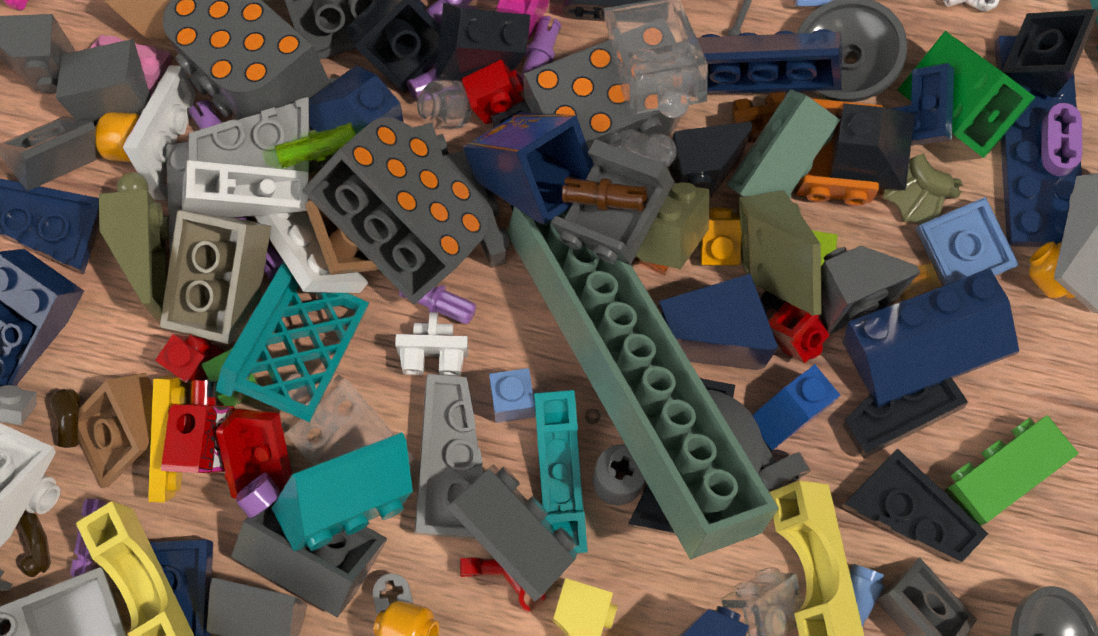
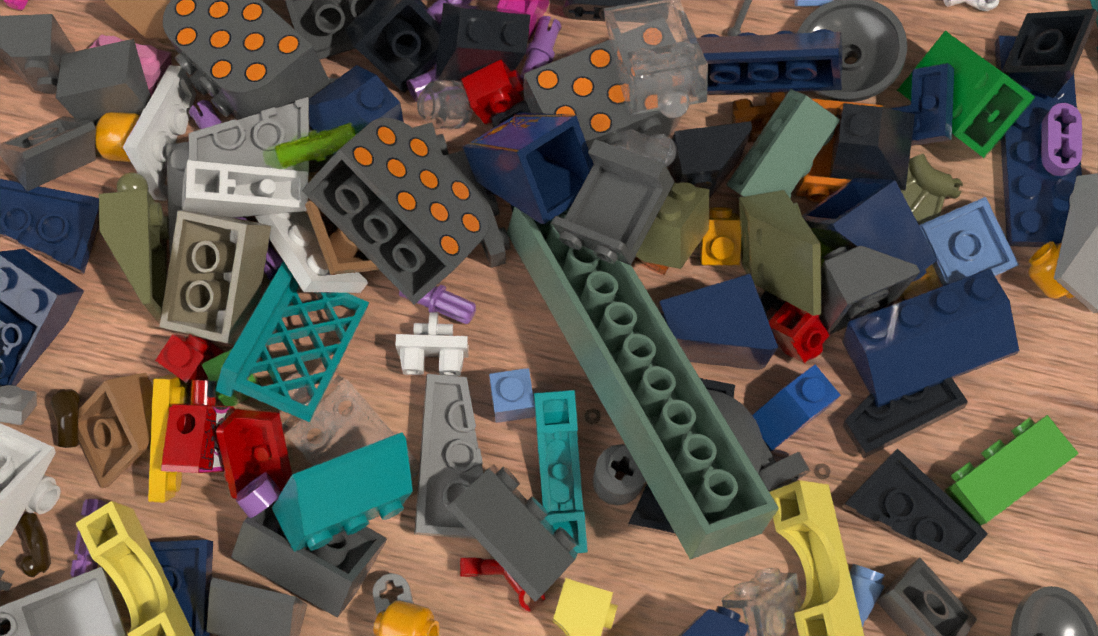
(604, 194): reddish brown pin -> none
(818, 475): none -> clear smoke piece
(871, 216): none -> dark blue slope

